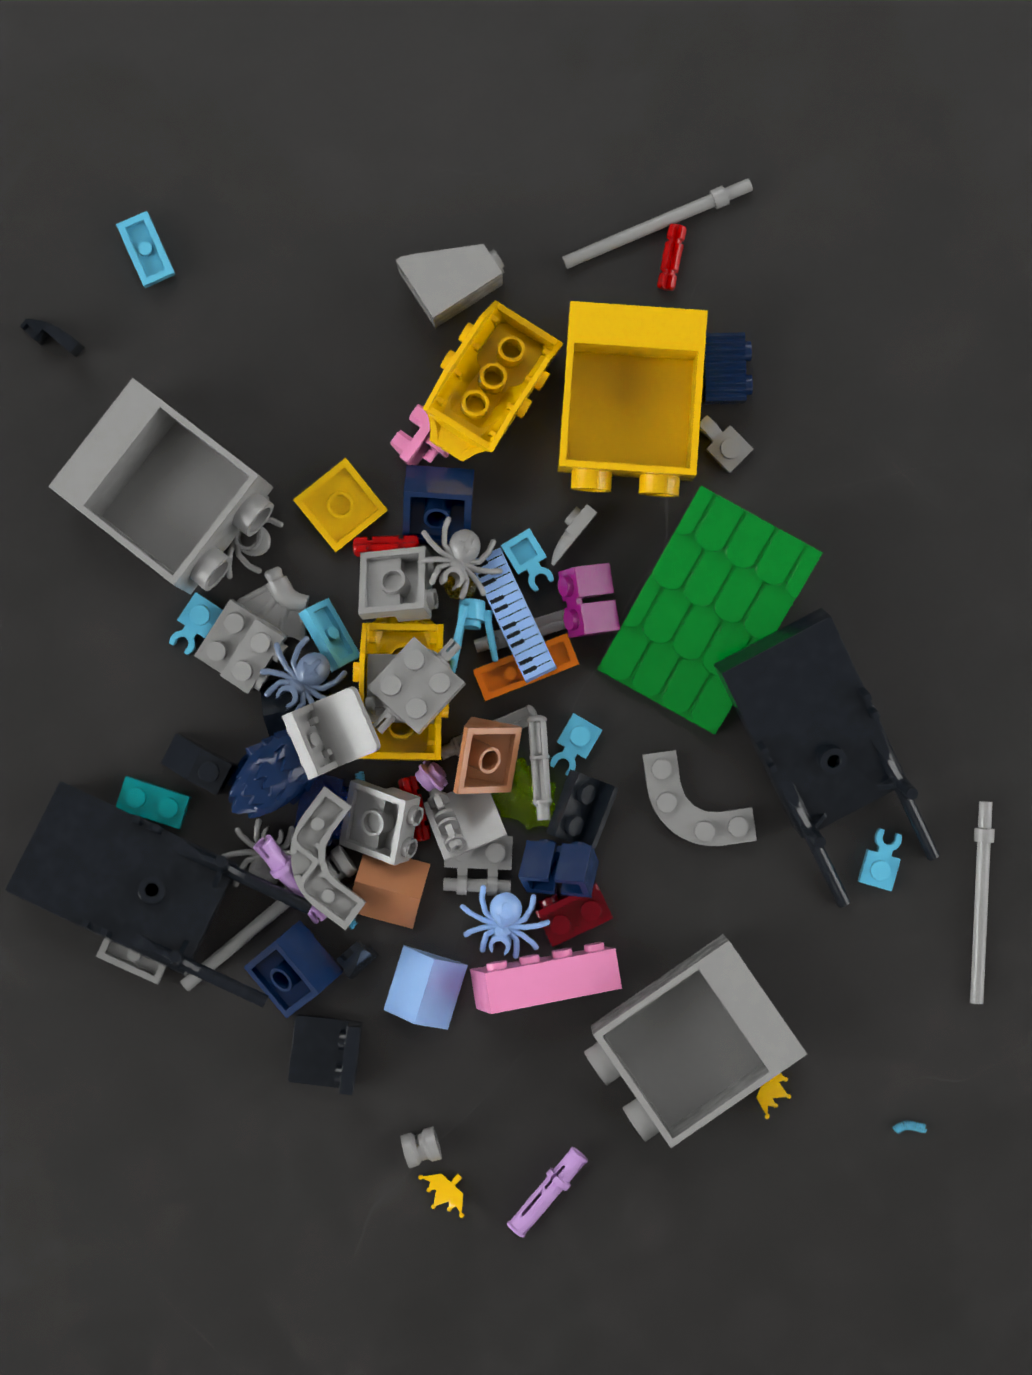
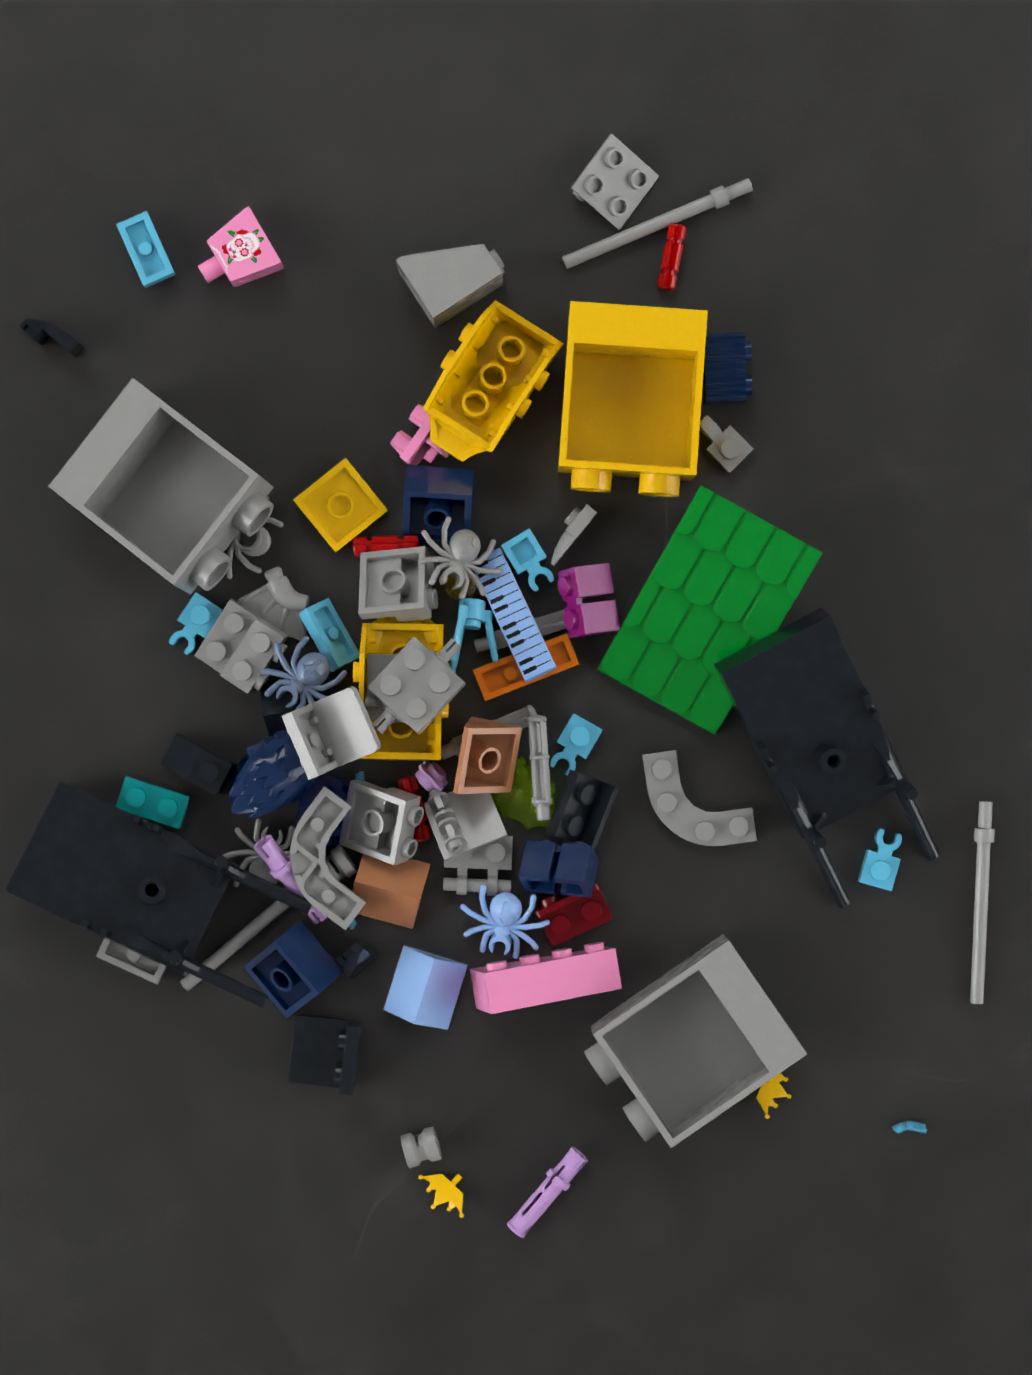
(240, 252): none -> bright pink torso
(614, 181): none -> light grey hinge

